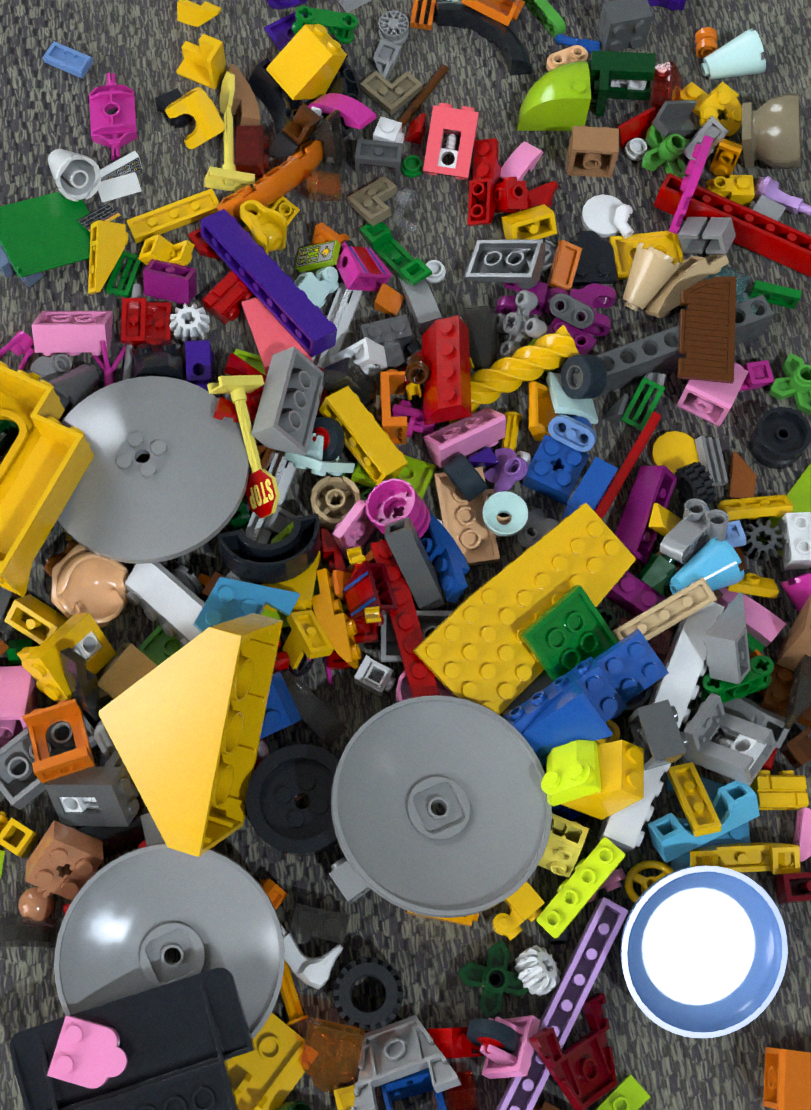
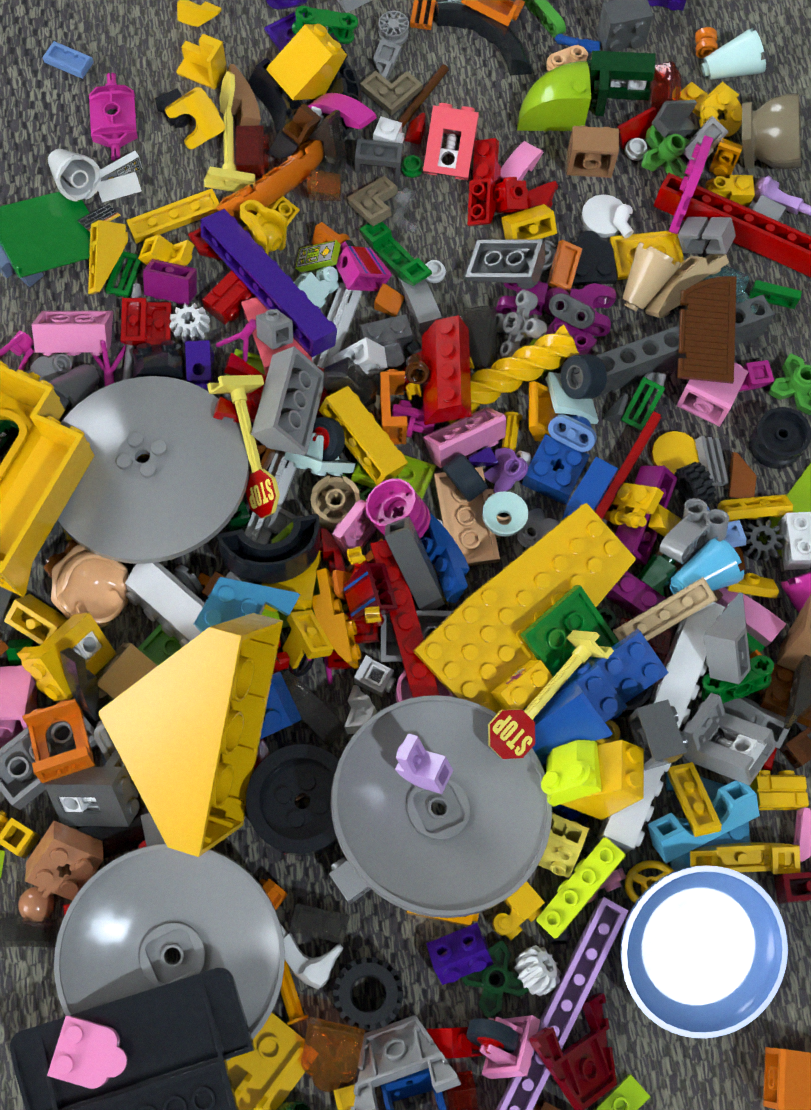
(244, 335): none -> dark pink plant
(274, 328): none -> light grey brick
(361, 710): none -> white slope
(422, 767): none -> lavender brick
(459, 954): none -> dark purple brick
(513, 730): none -> light yellow piece
(522, 686): none -> yellow brick
(634, 498): none -> yellow plate

